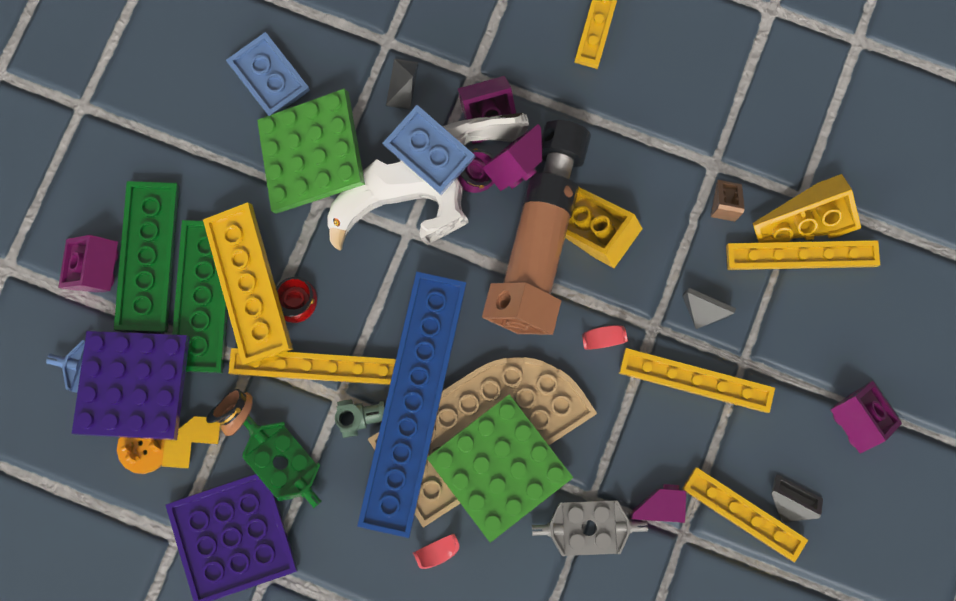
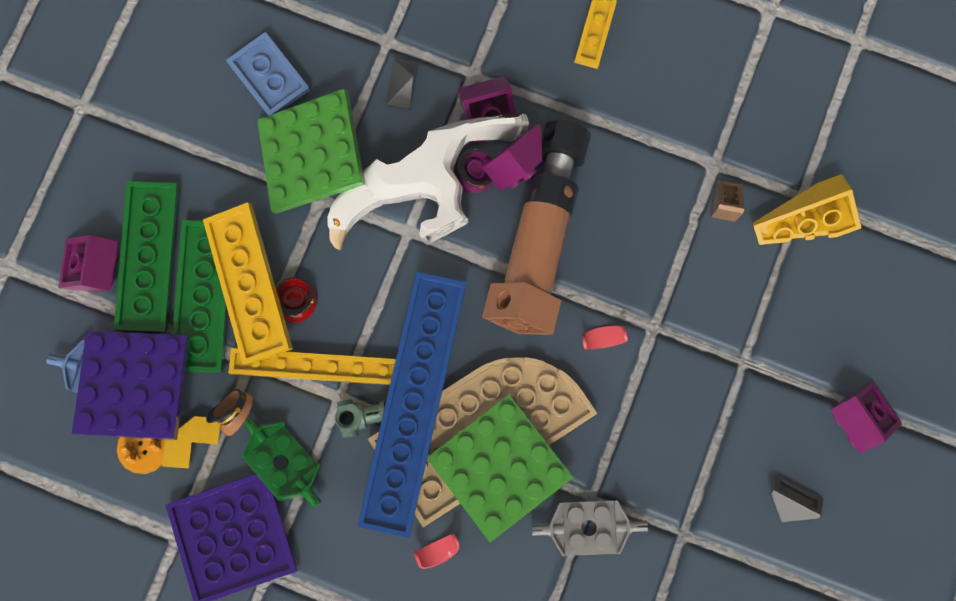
(429, 150): medium blue plate -> none
(602, 228): yellow slope -> none
(662, 505): magenta slope -> none
(697, 380): yellow plate -> none
(705, 309): slope -> none
(745, 514): yellow plate -> none
(802, 255): yellow plate -> none

